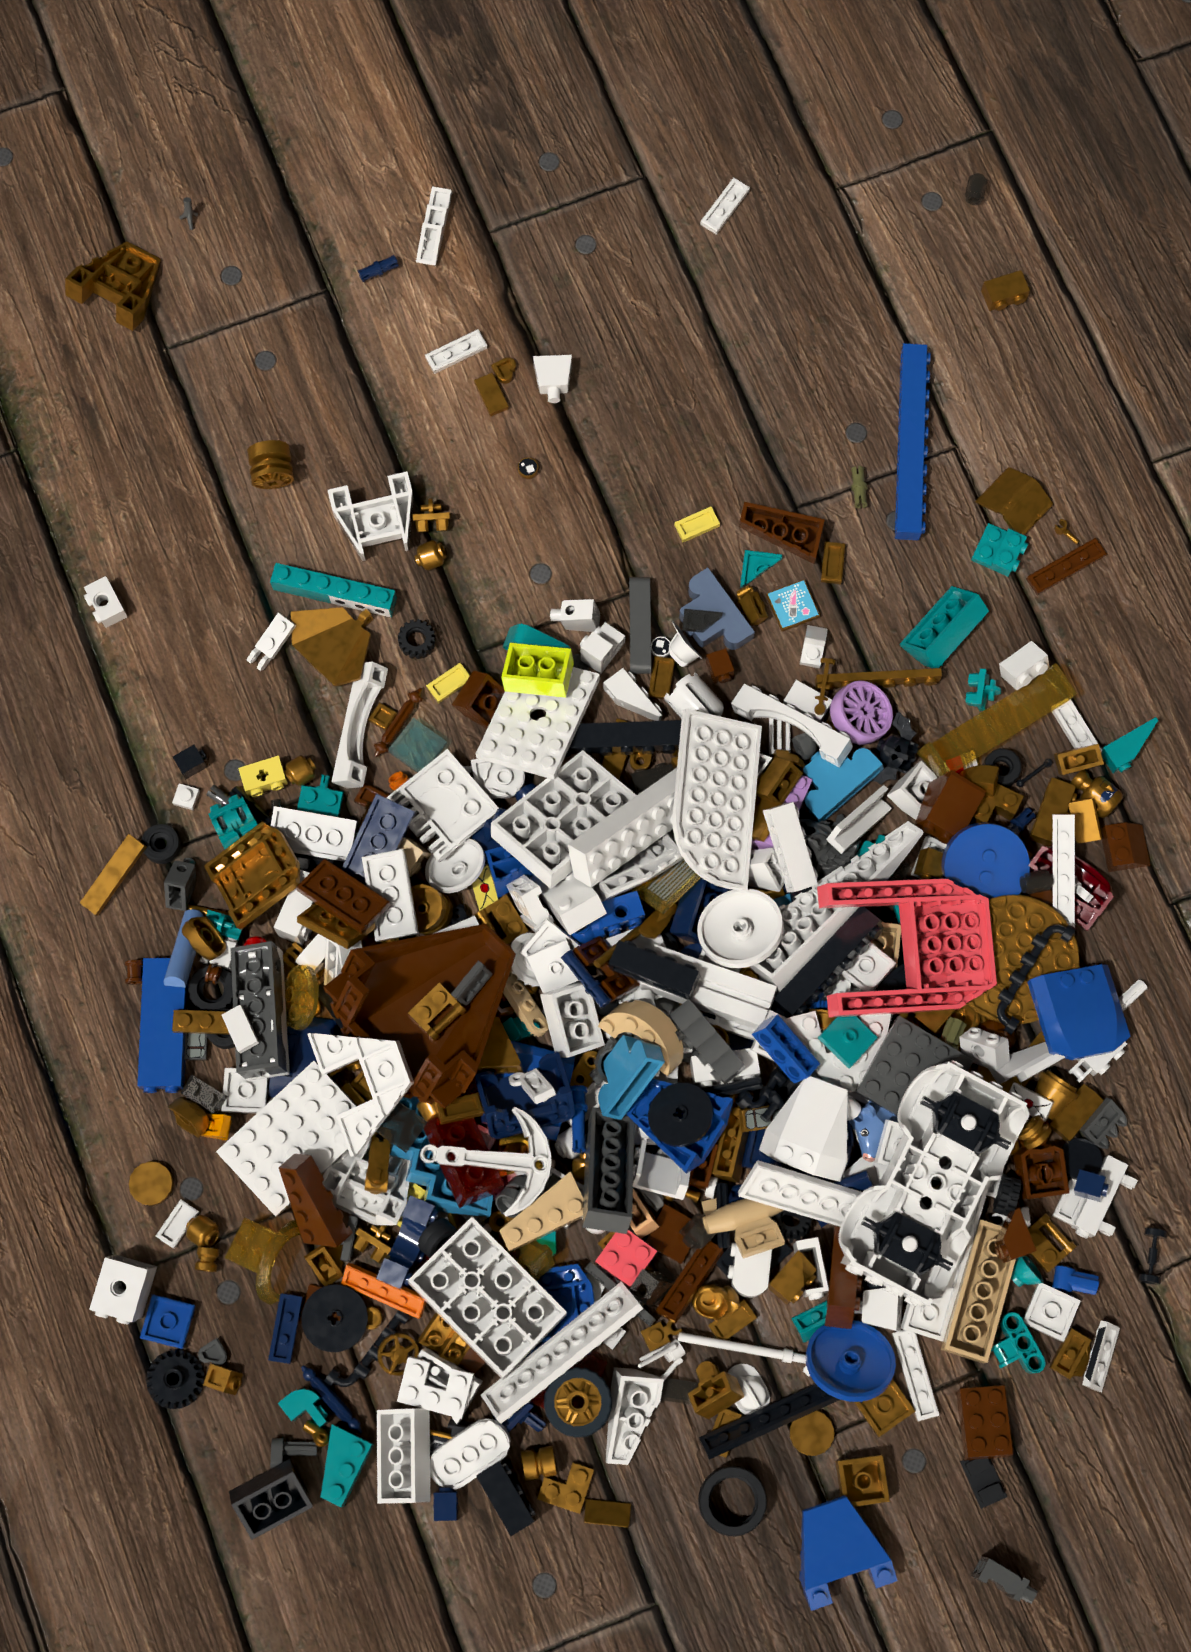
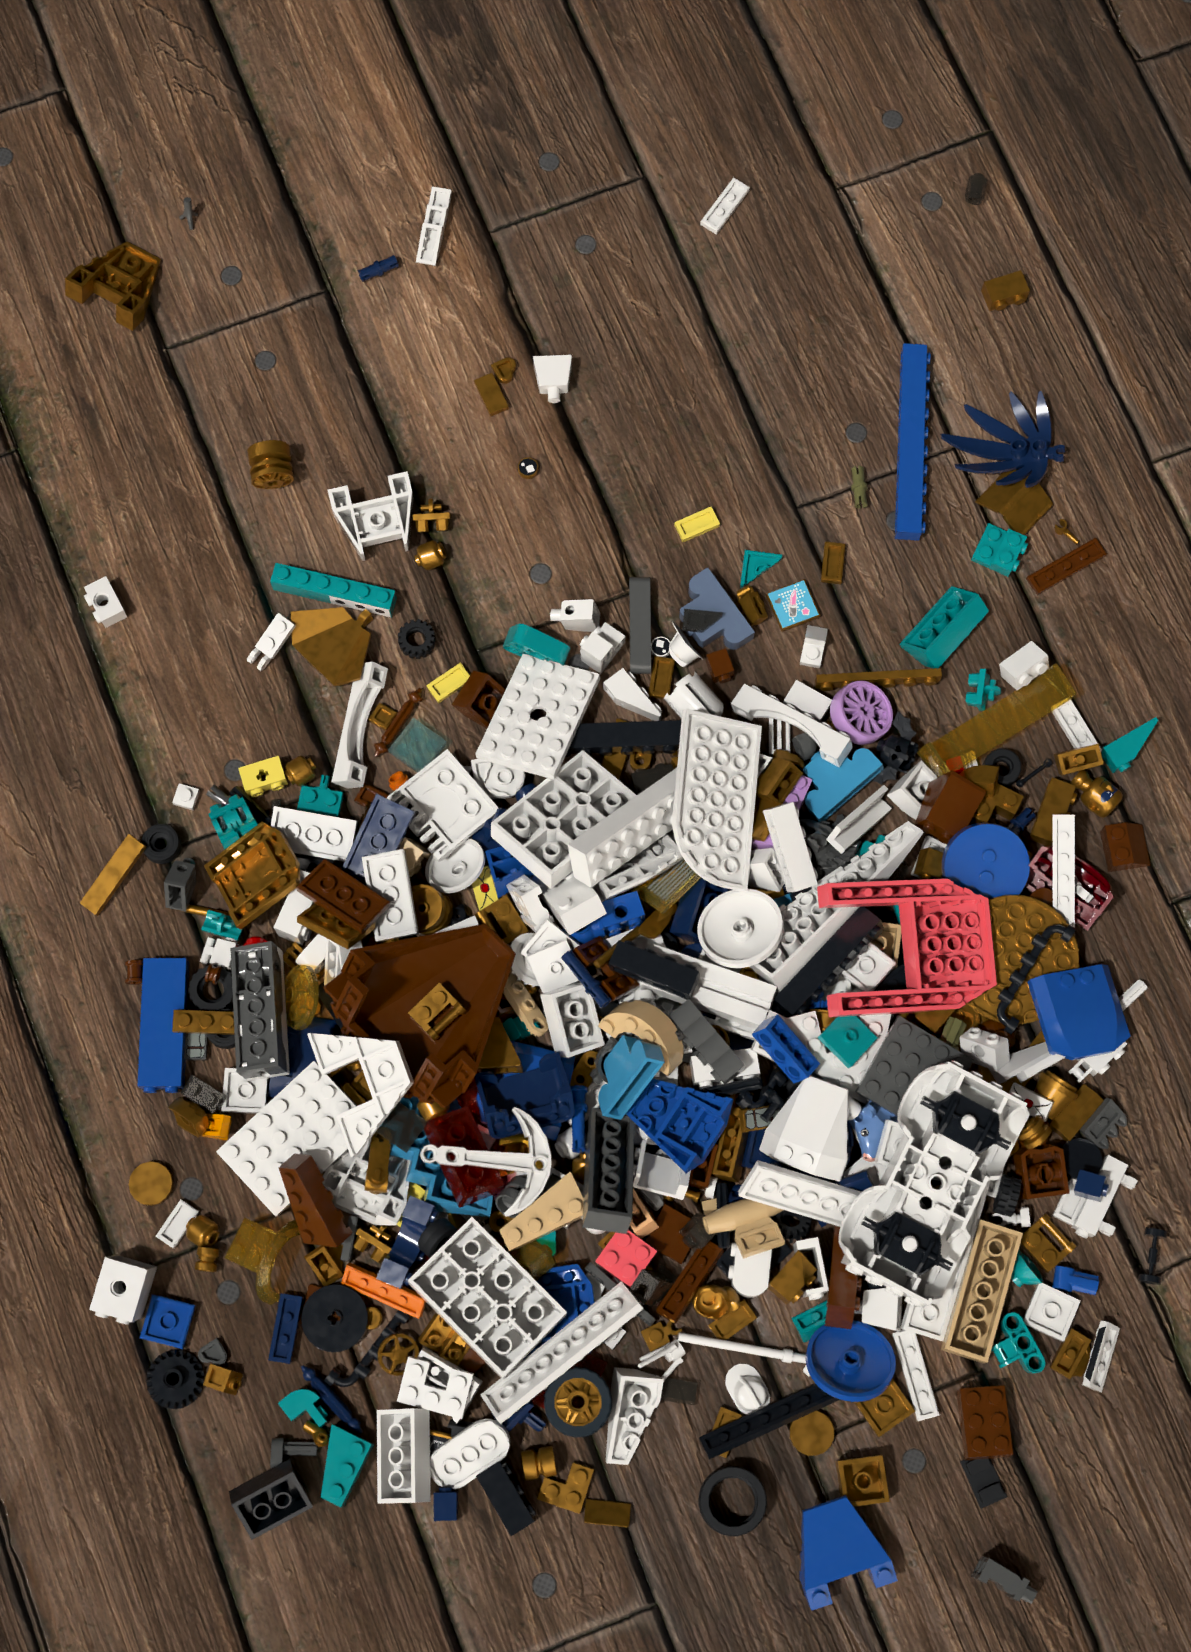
(182, 956): medium blue brick -> none
(190, 761): black brick -> none
(204, 937): pearl gold piece -> none
(240, 1029): white tile -> none
(456, 351): white tile -> none
(460, 1109): pearl gold tile -> none
(471, 983): dark grey plate -> none
(533, 1084): white hinge -> none
(537, 670): neon yellow brick -> none
(664, 1114): black piece -> none
(715, 1390): pearl gold brick -> none
(785, 529): reddish brown wedge -> none
(820, 708): pearl gold piece -> none
(1014, 1238): reddish brown slope -> none
(1028, 453): none -> dark blue plant
(1036, 881): clear smoke brick -> none
(1086, 820): slope -> none

